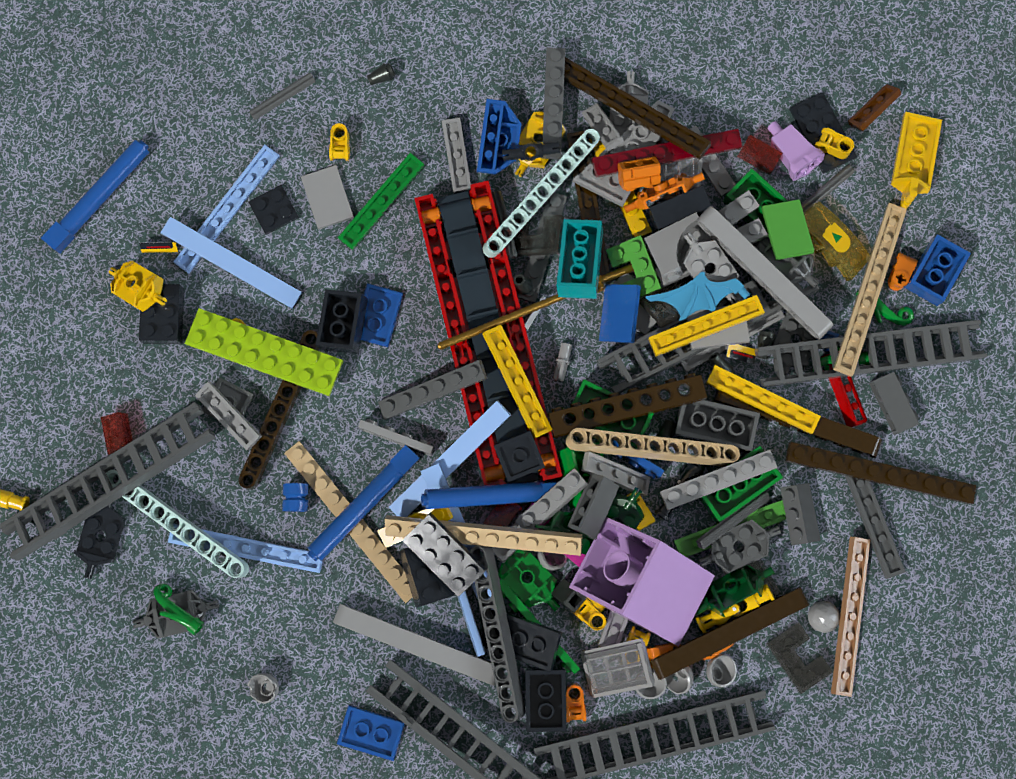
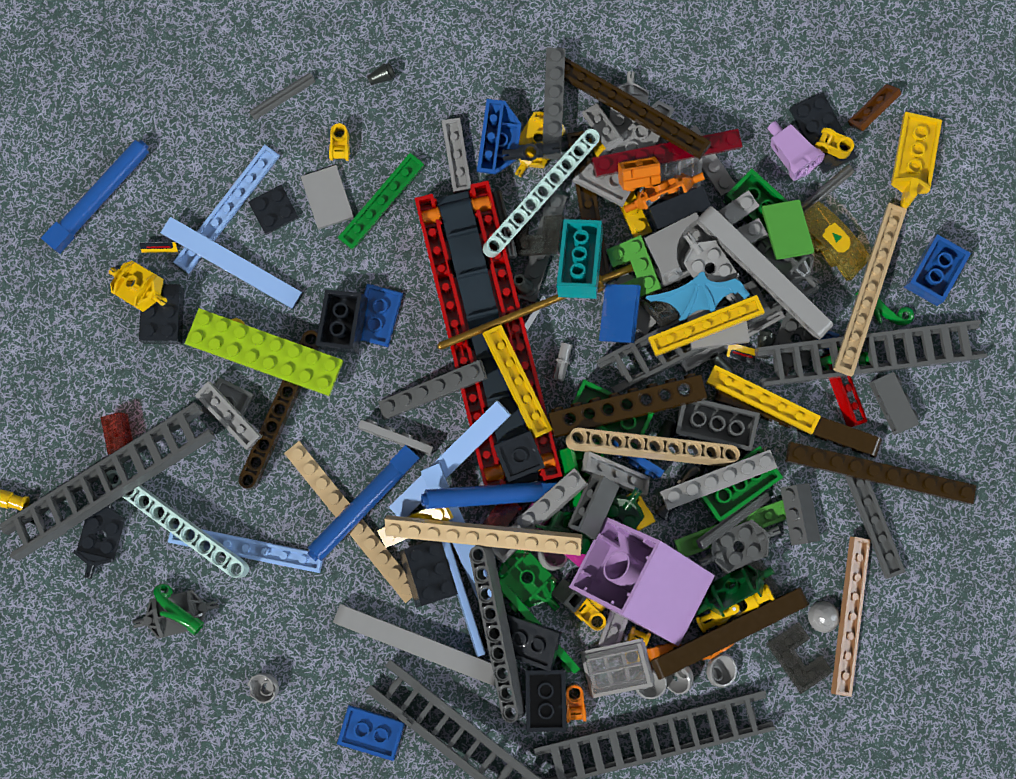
(295, 497): blue wheel -> none
(444, 554): plate -> none
(759, 154): clear red hinge -> none
(903, 270): orange piece -> none

